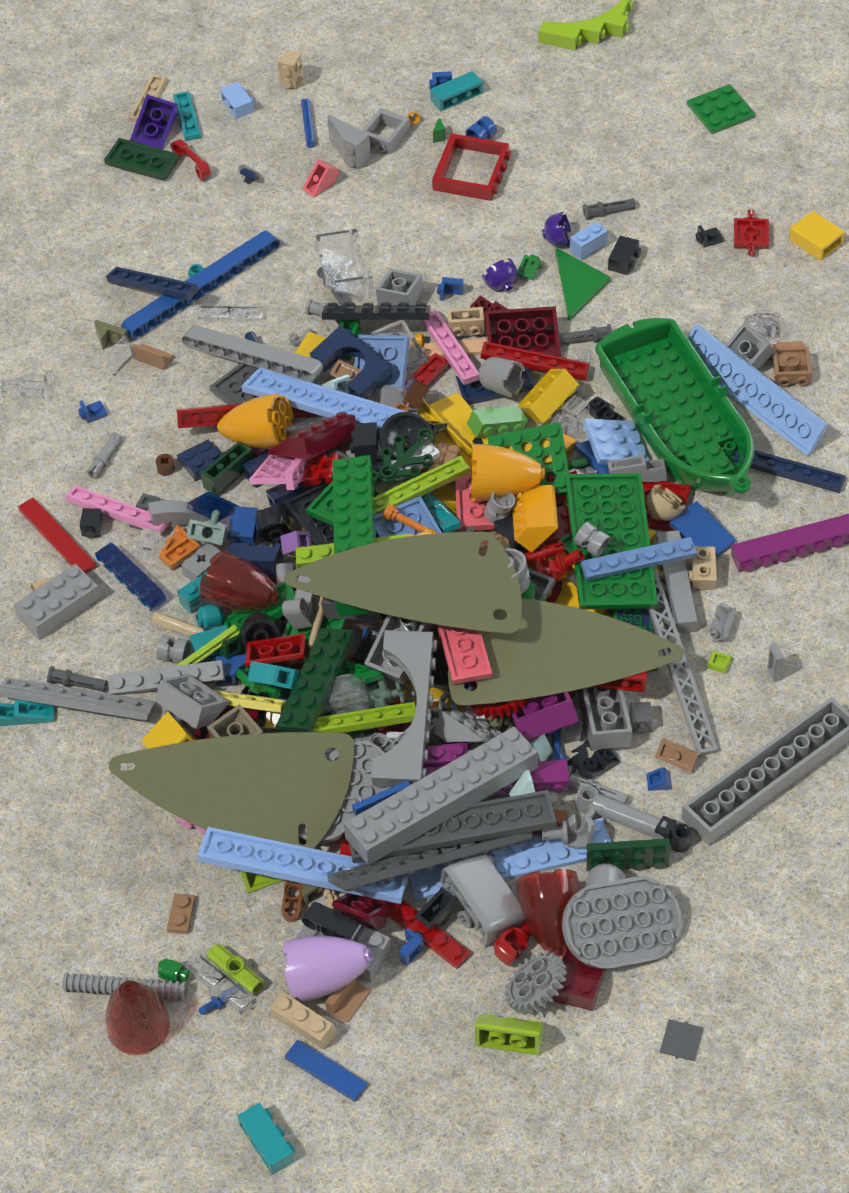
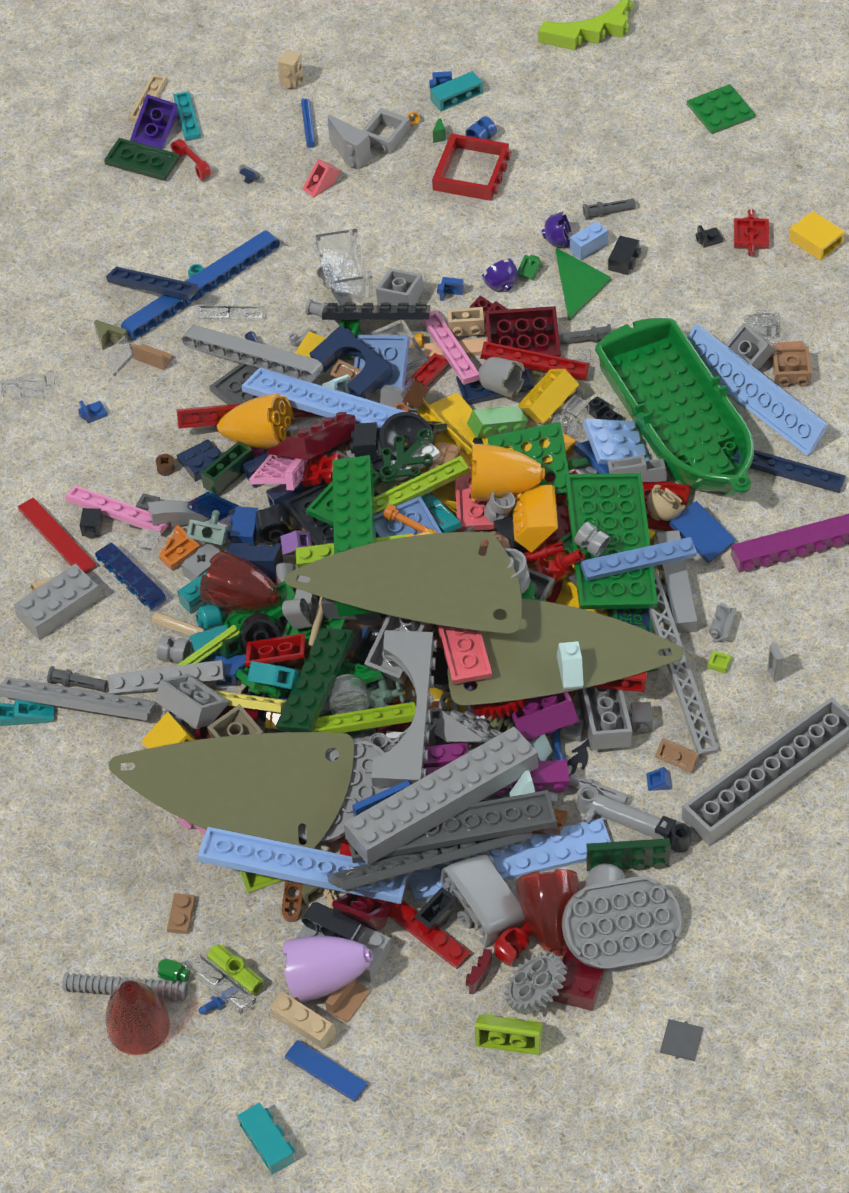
(101, 459): light grey pin -> none
(237, 100): light blue brick -> none
(413, 948): blue bracket -> none
(479, 972): none -> dark red slope
(570, 665): none -> light aqua slope
(571, 832): light grey piece -> none
(599, 763): black slope -> none
(703, 568): tan brick -> none

